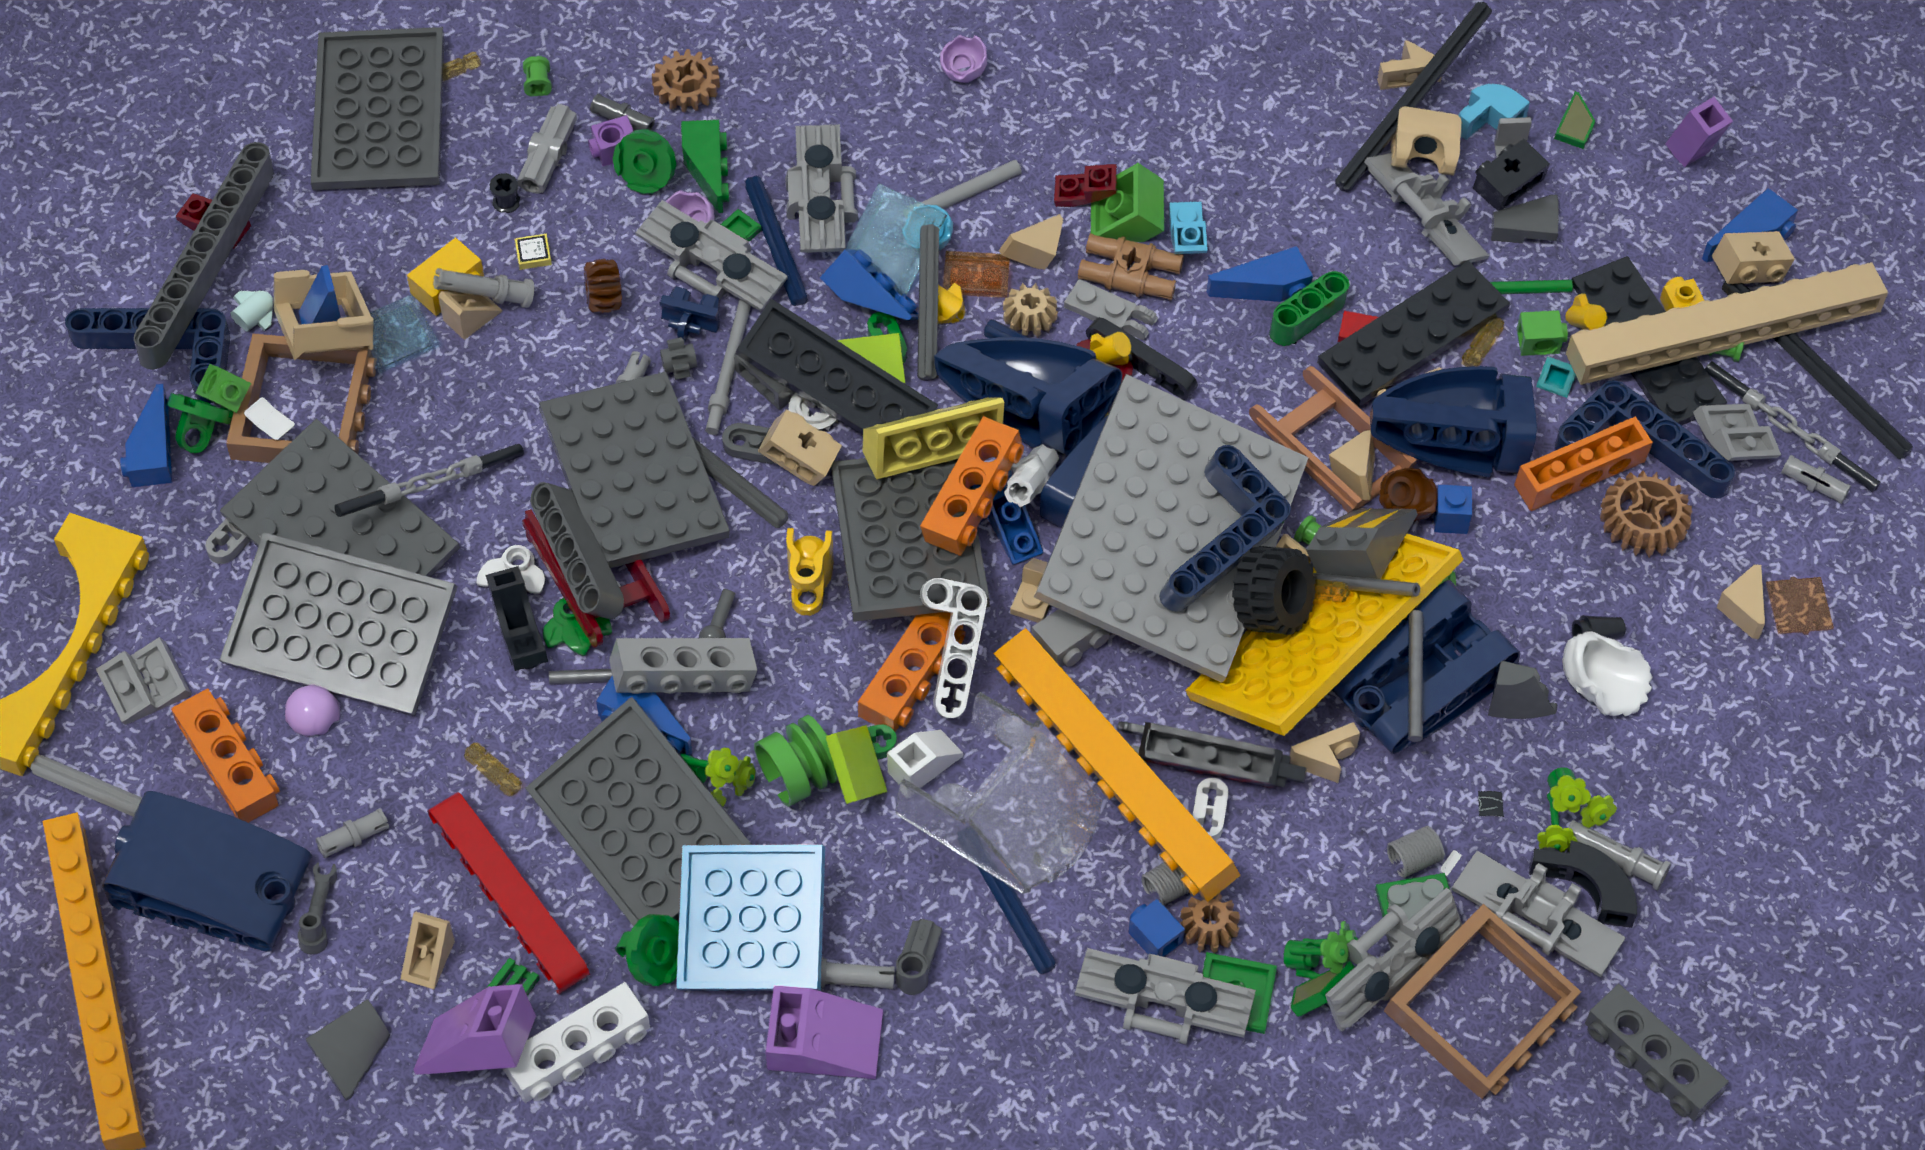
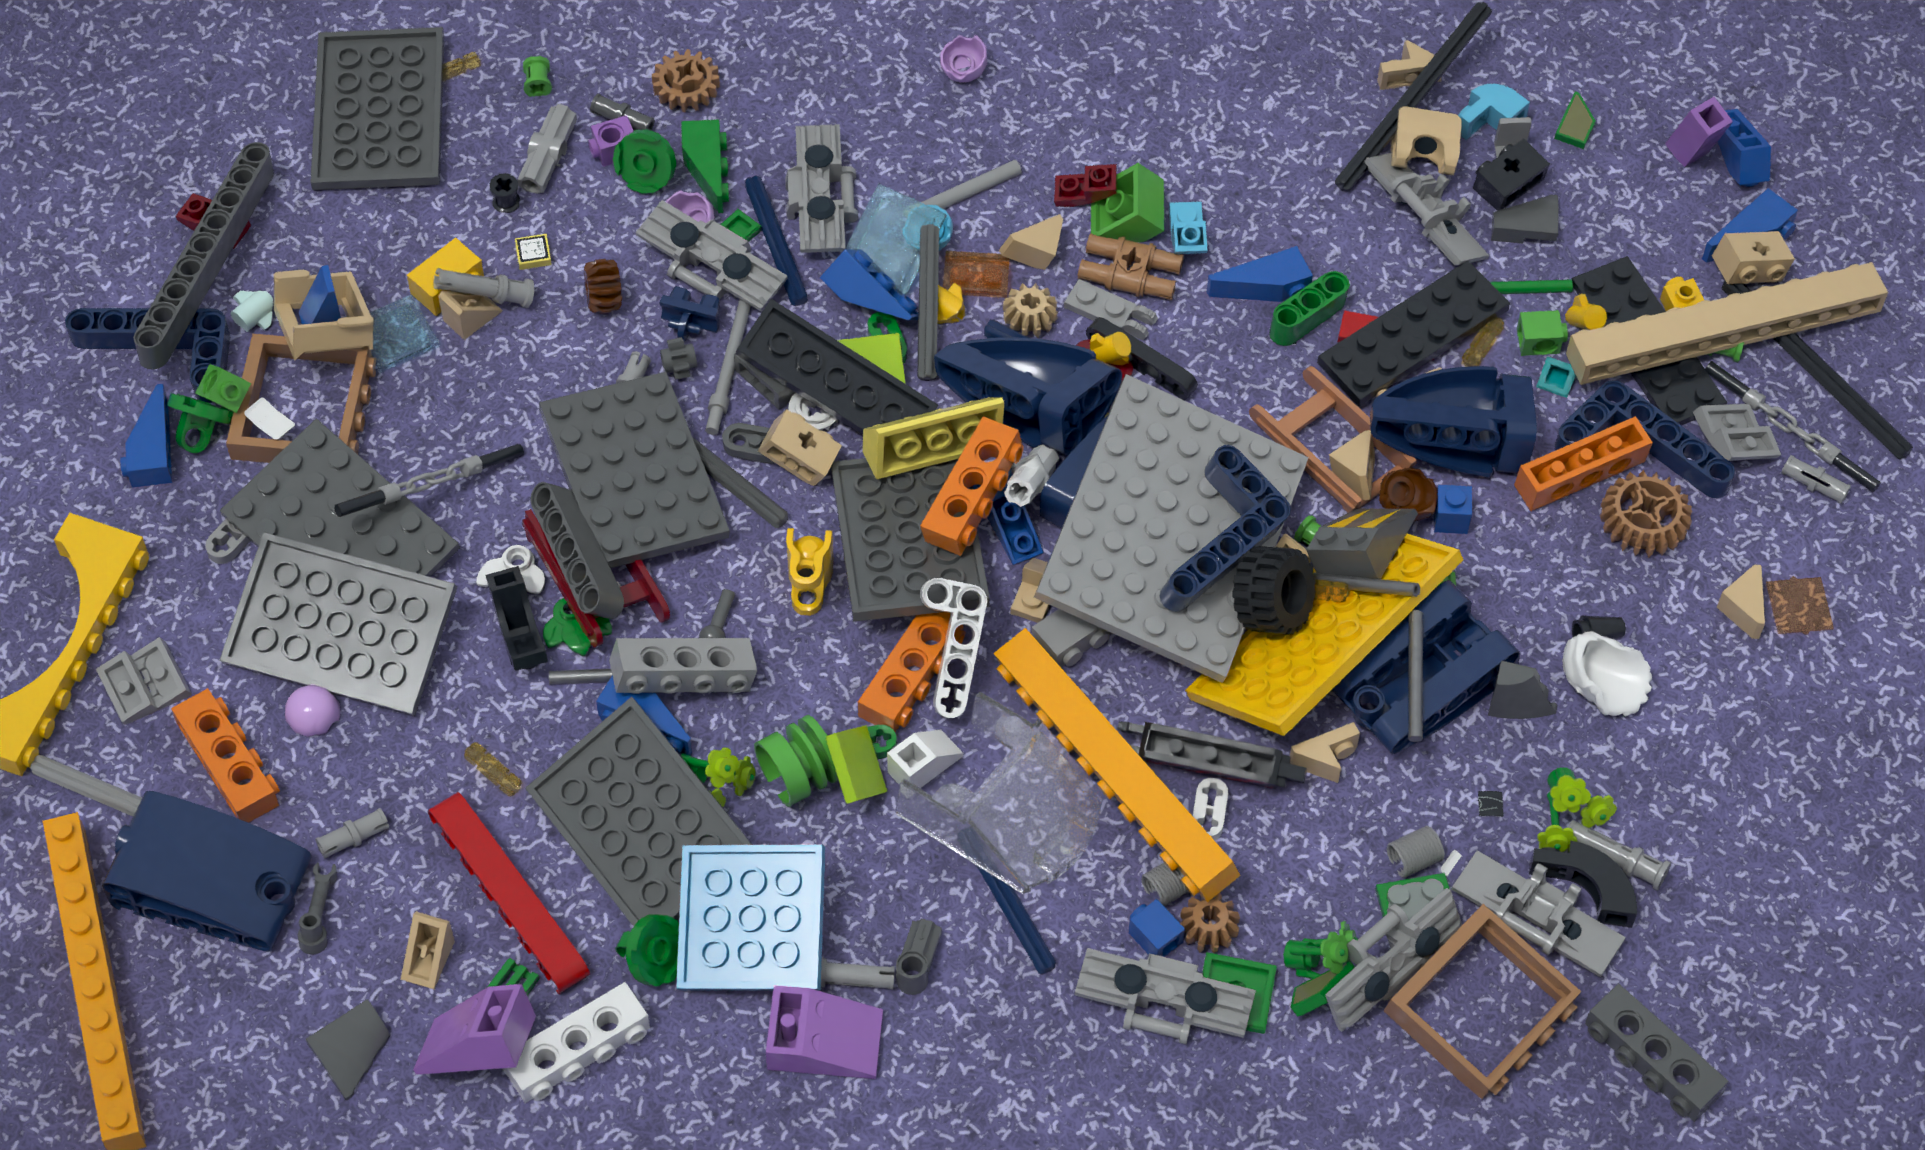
(1745, 151): none -> blue slope

